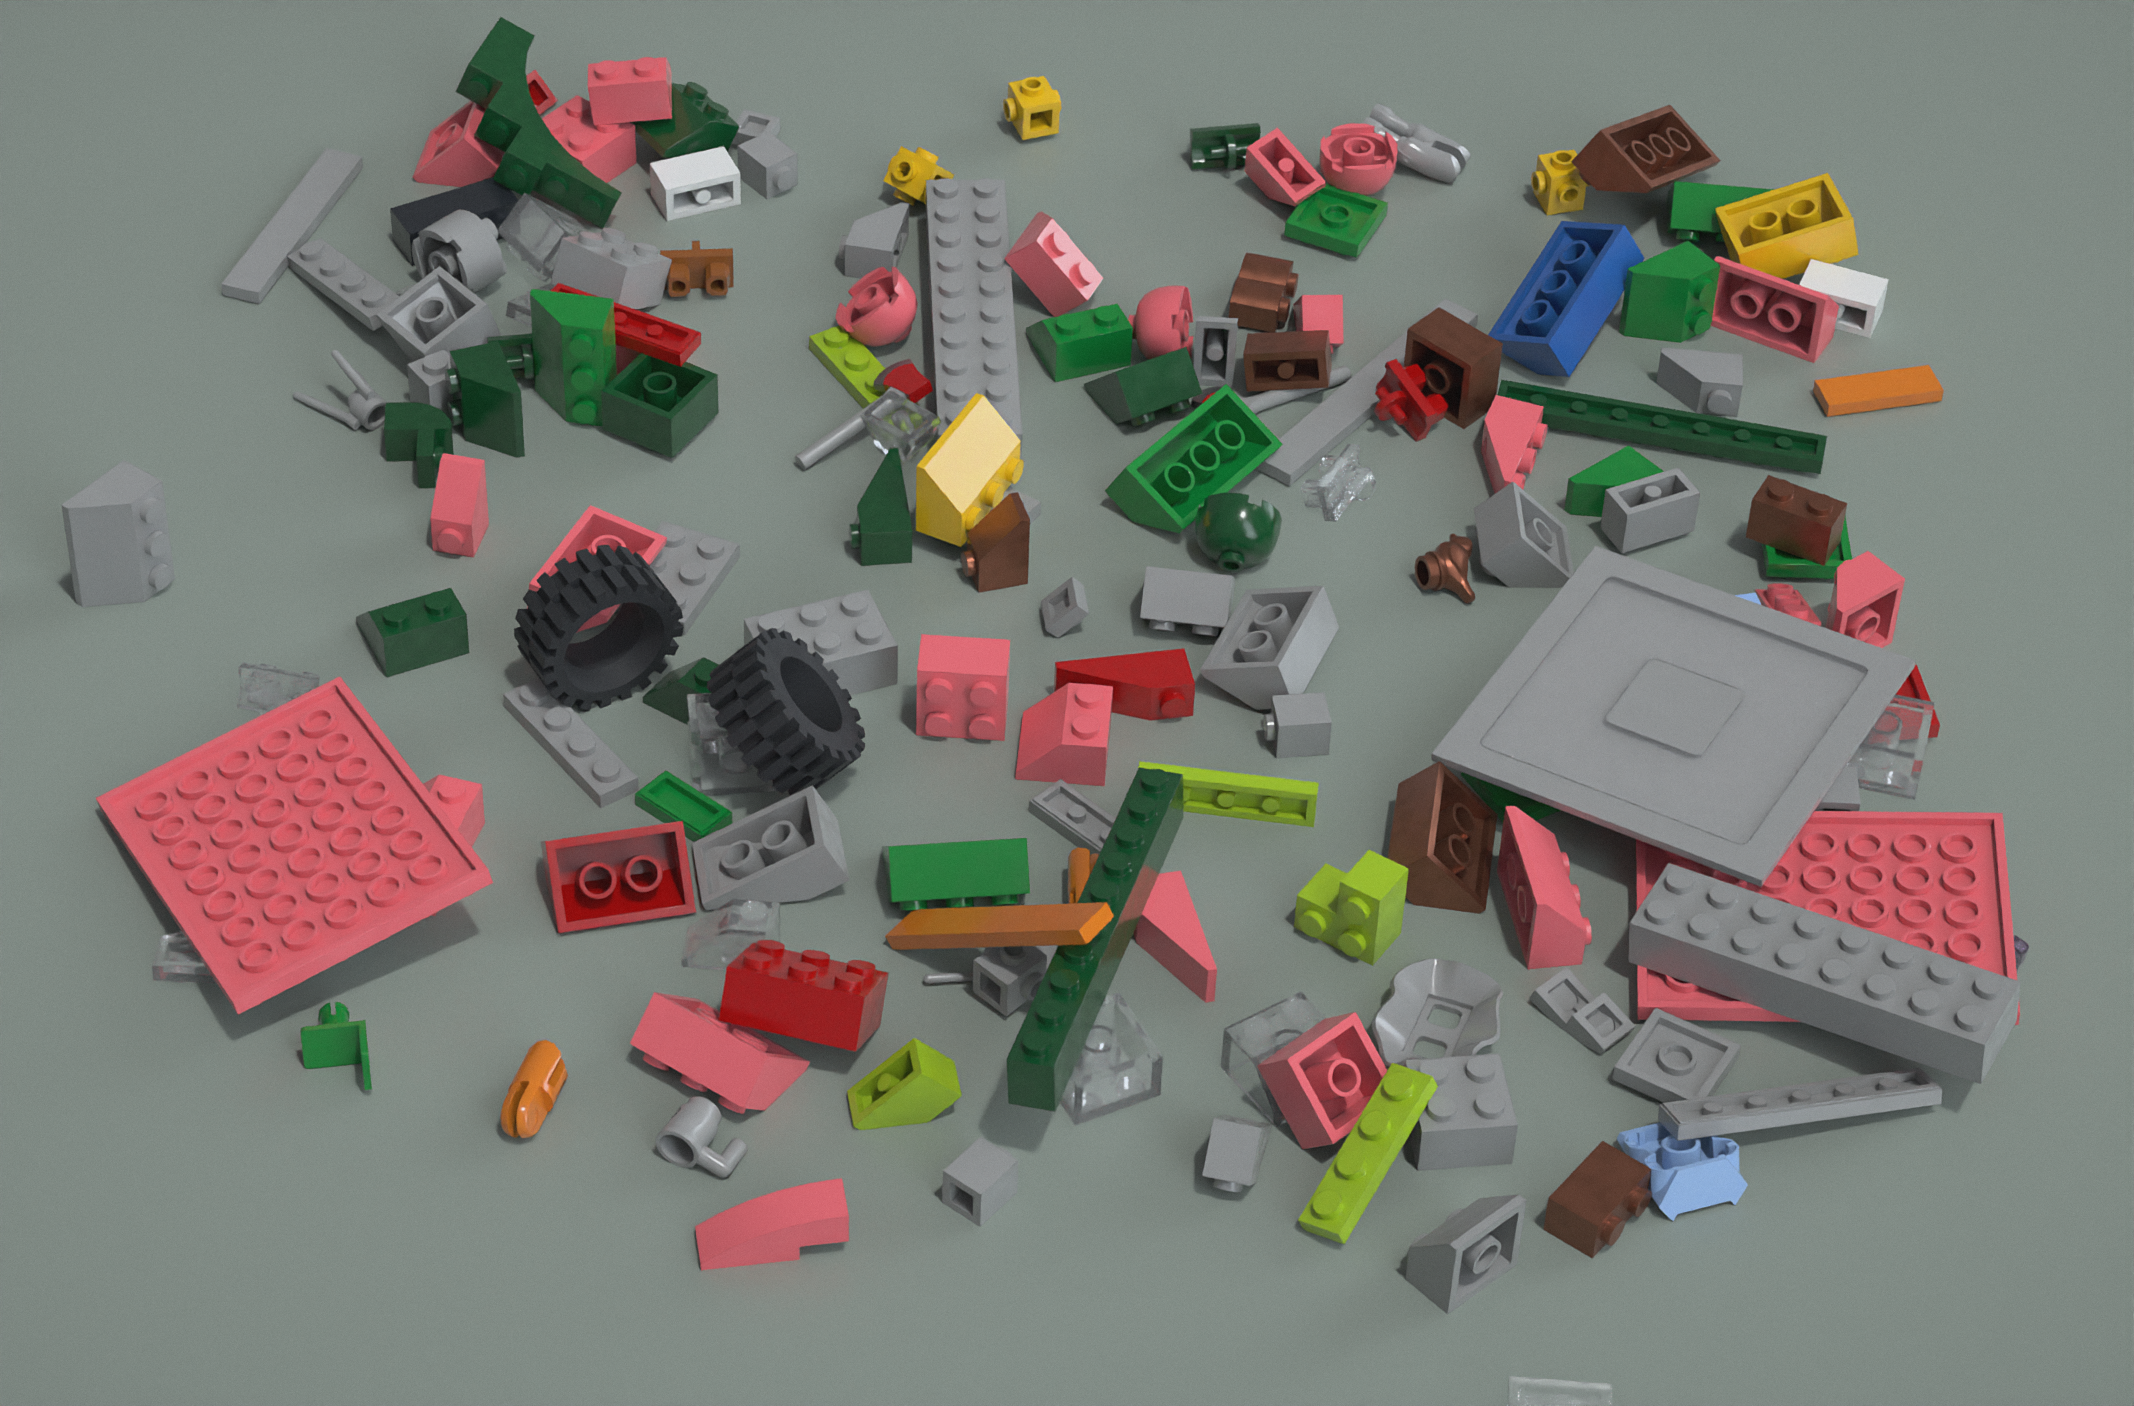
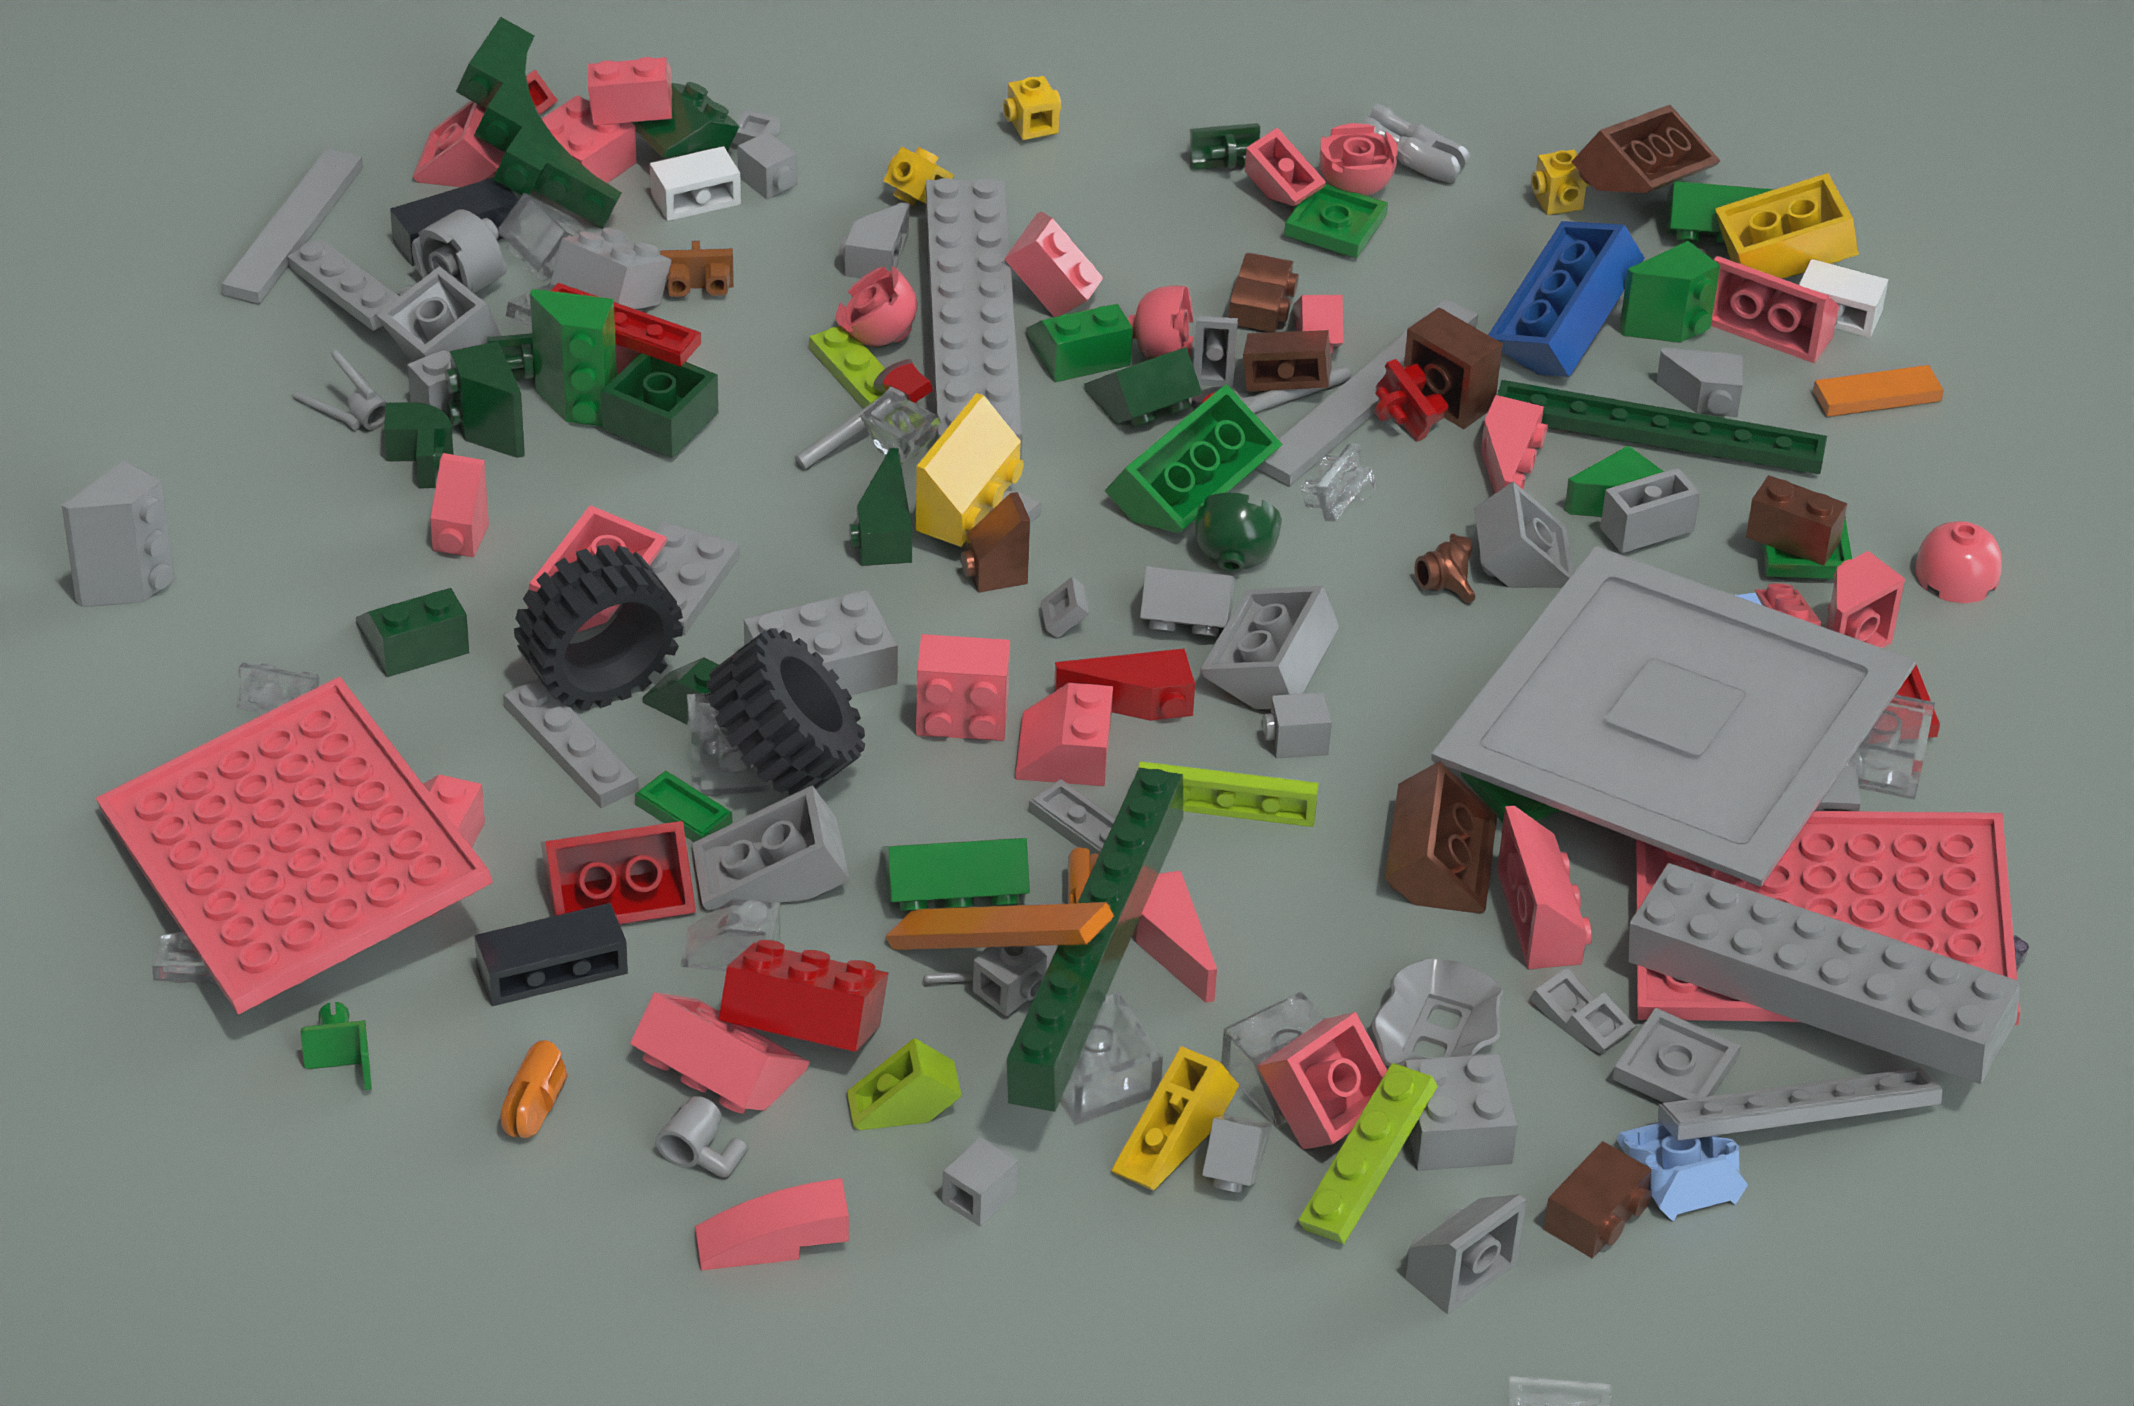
(551, 954): none -> black brick
(1176, 1118): none -> yellow slope
(1355, 909): lime brick -> none
(1959, 562): none -> coral cylinder

